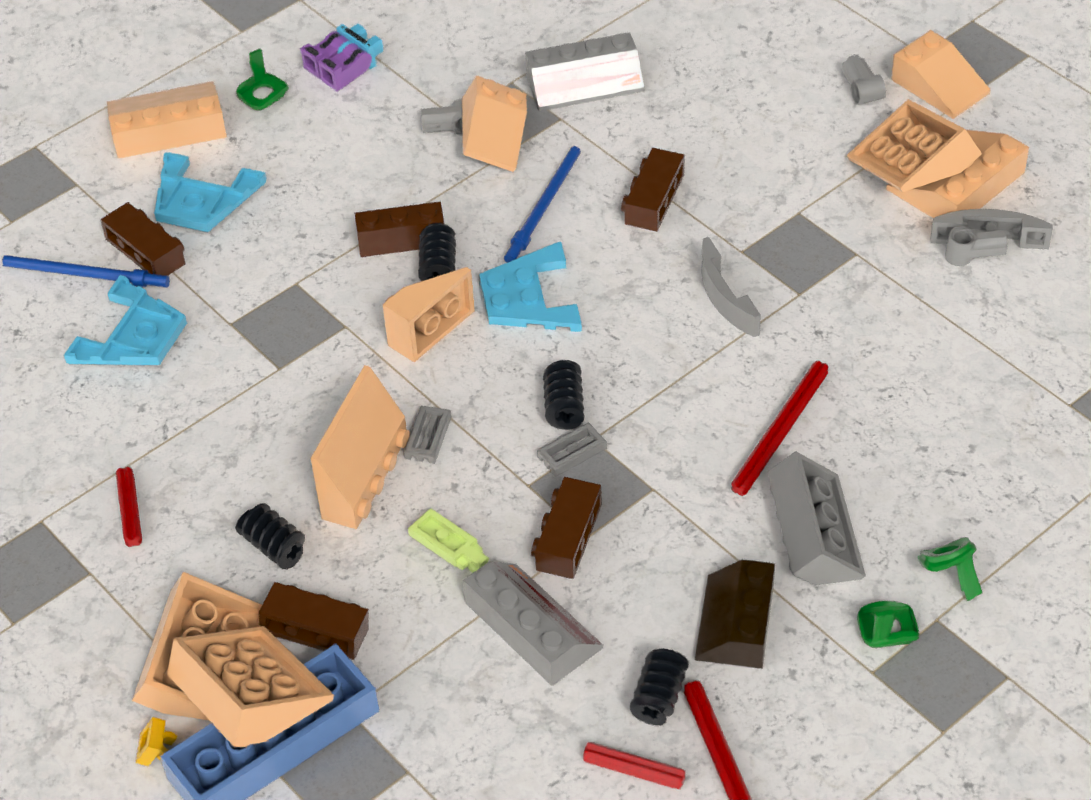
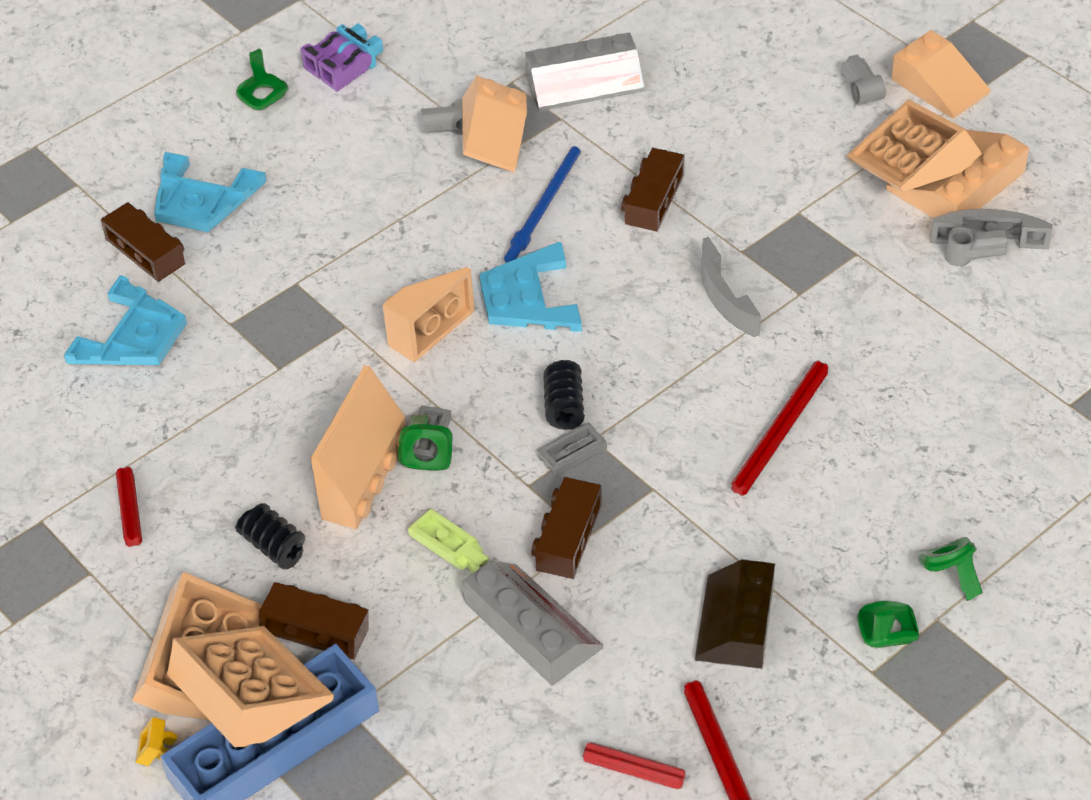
(137, 277): blue bar -> none
(166, 119): light nougat slope -> none
(395, 228): reddish brown brick -> none
(420, 429): none -> green piece
(436, 251): black piece -> none
(658, 686): black piece -> none
(814, 522): light grey slope -> none

